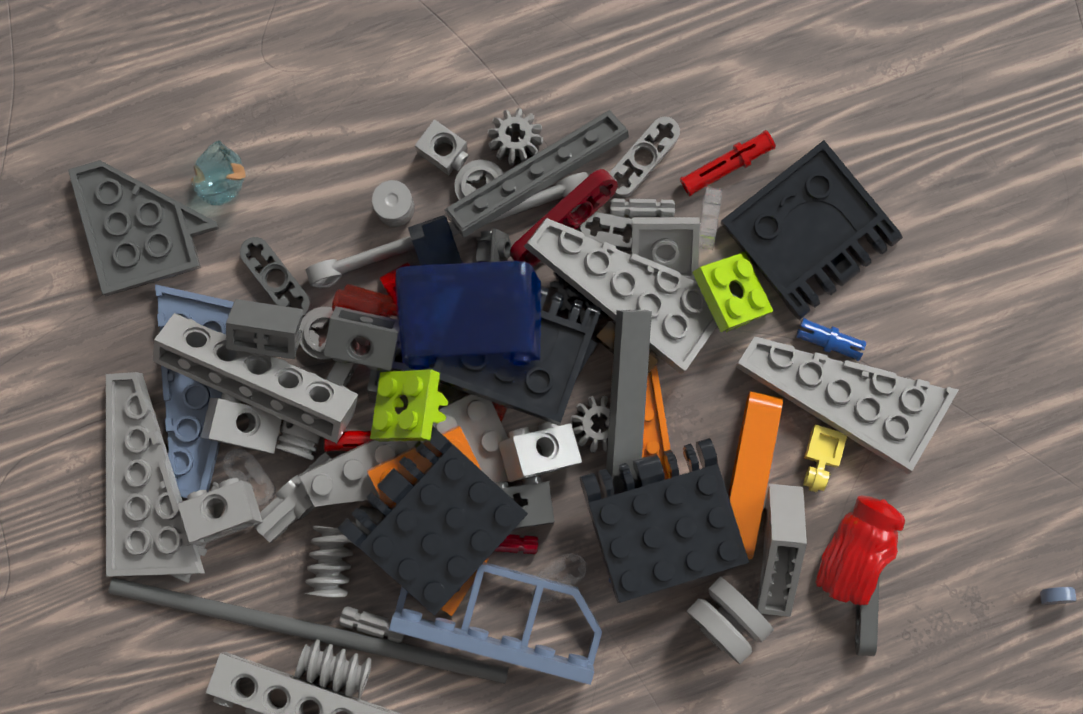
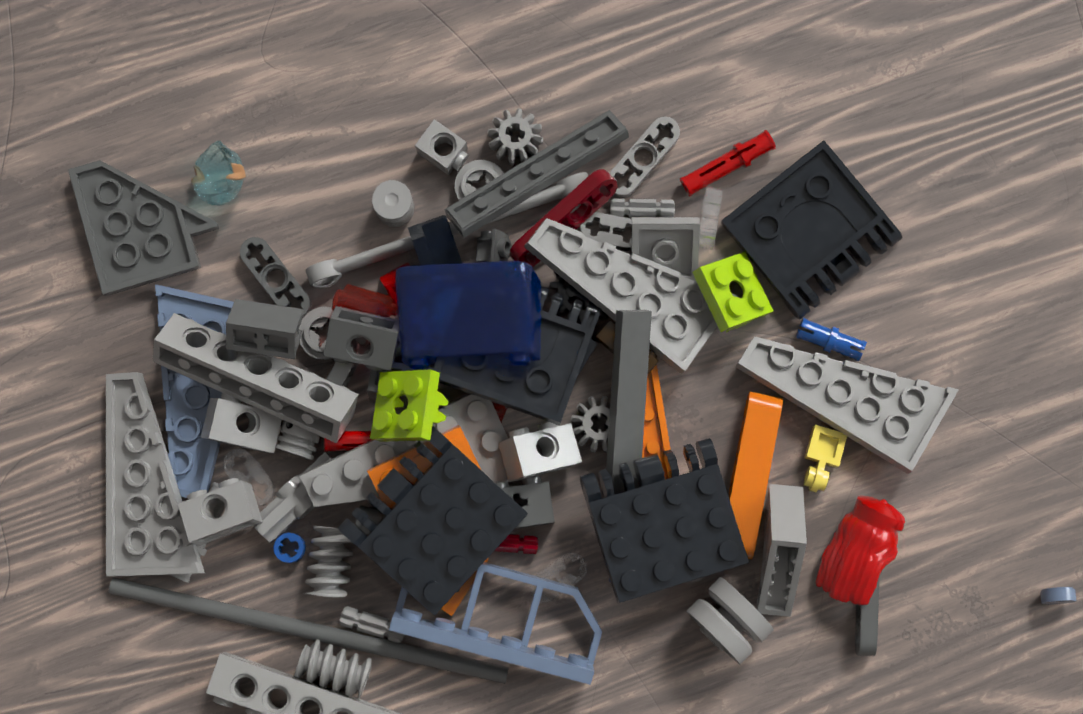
(292, 538): none -> blue bush

